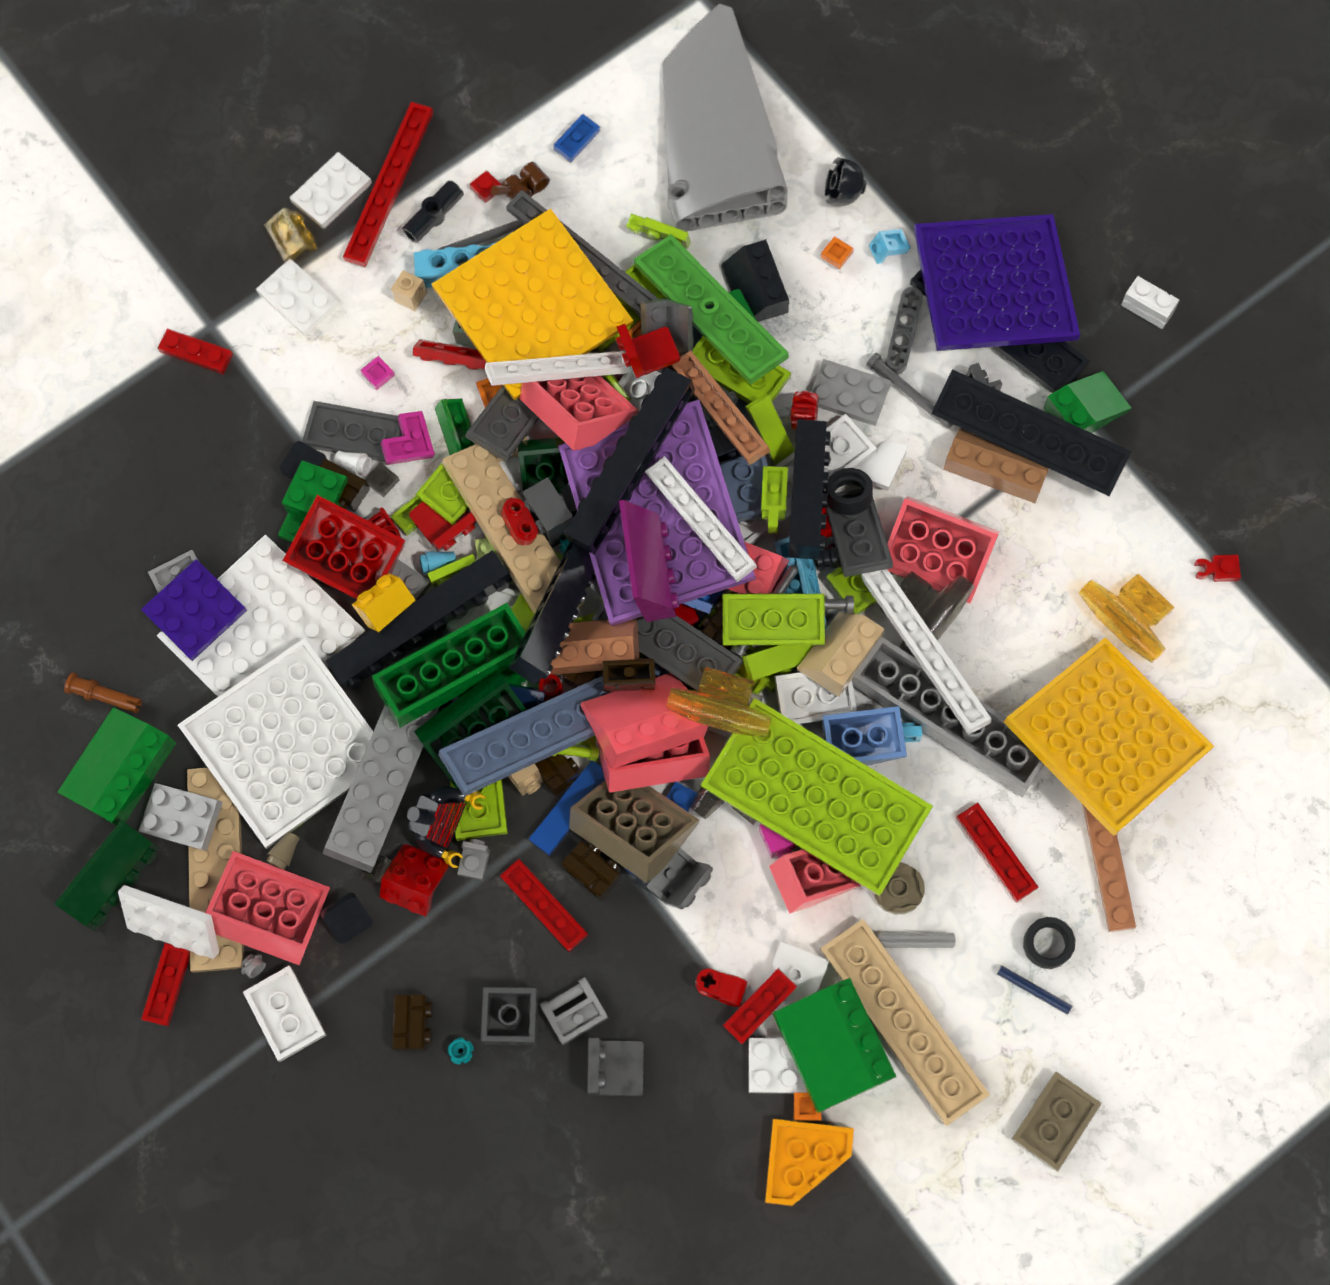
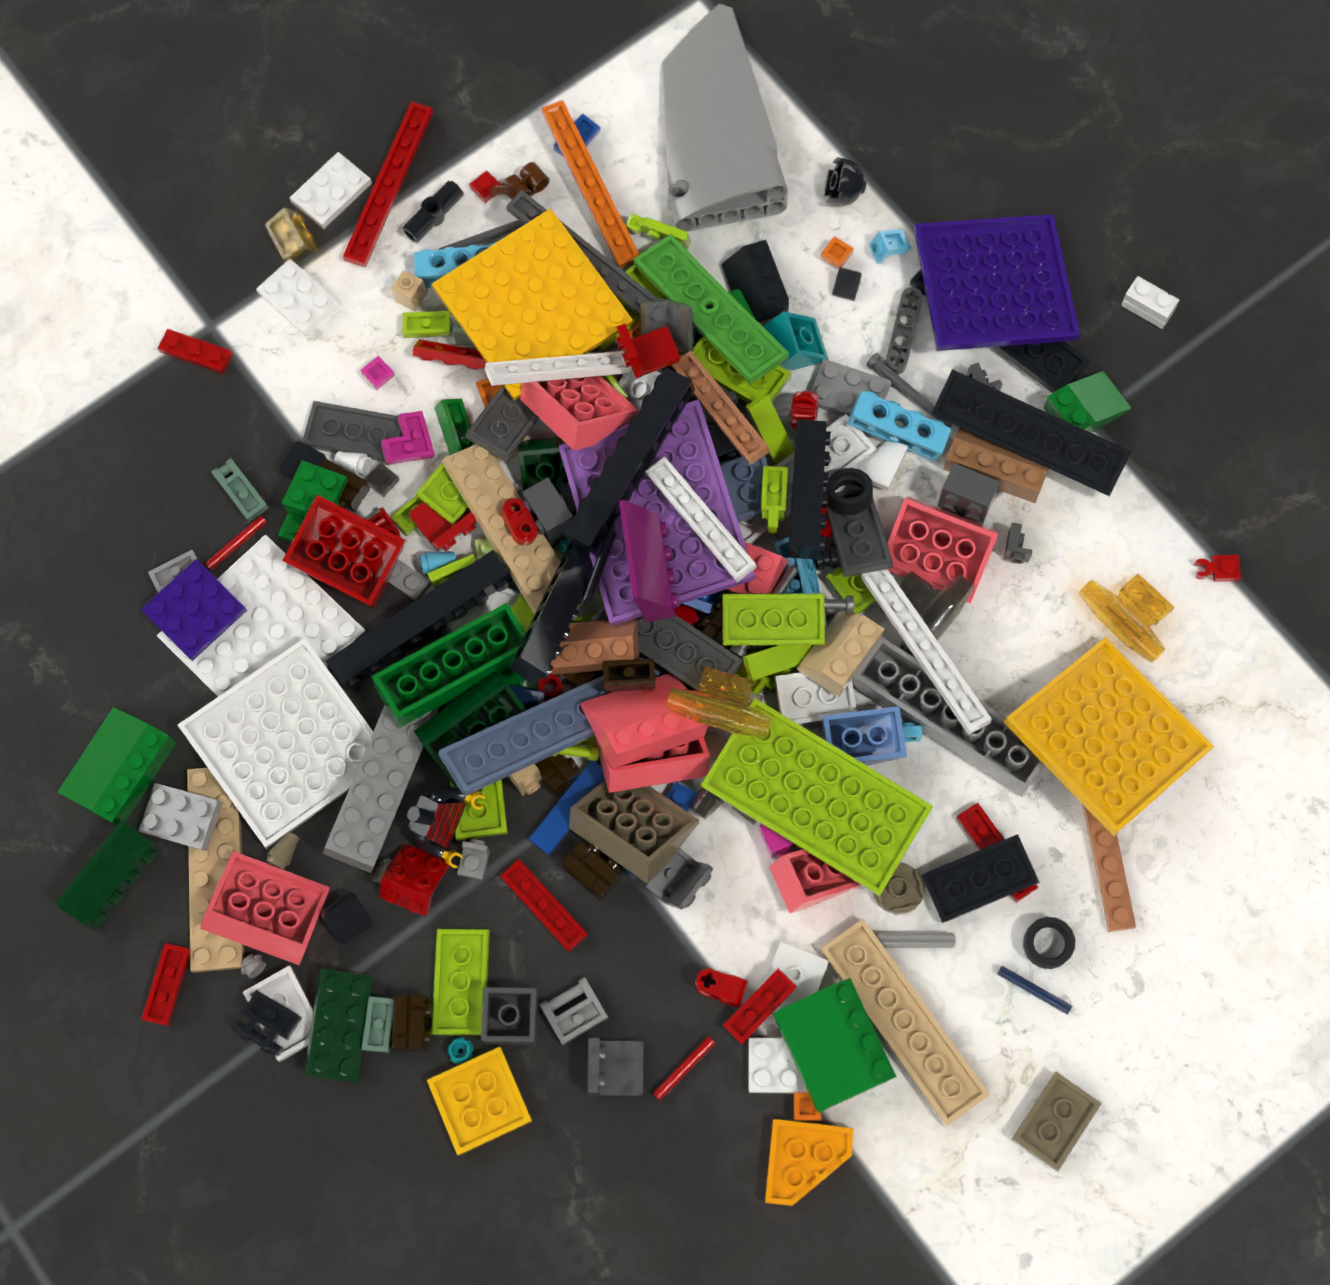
(92, 690): dark orange pin -> none
(169, 922): white plate -> none
(235, 542): none -> red bar
(240, 490): none -> sand green plate
(271, 1015): none -> black plate
(338, 1026): none -> dark green plate
(378, 1025): none -> sand green plate
(383, 602): yellow brick -> none
(426, 324): none -> lime plate
(459, 981): none -> lime tile
(479, 1101): none -> yellow plate
(590, 183): none -> orange plate
(599, 567): none -> black bar
(684, 1068): none -> red bar
(800, 338): none -> teal slope
(847, 284): none -> black slope
(887, 429): none -> medium azure brick
(968, 493): none -> dark grey brick
(980, 878): none -> black plate
(1014, 545): none -> dark grey bracket

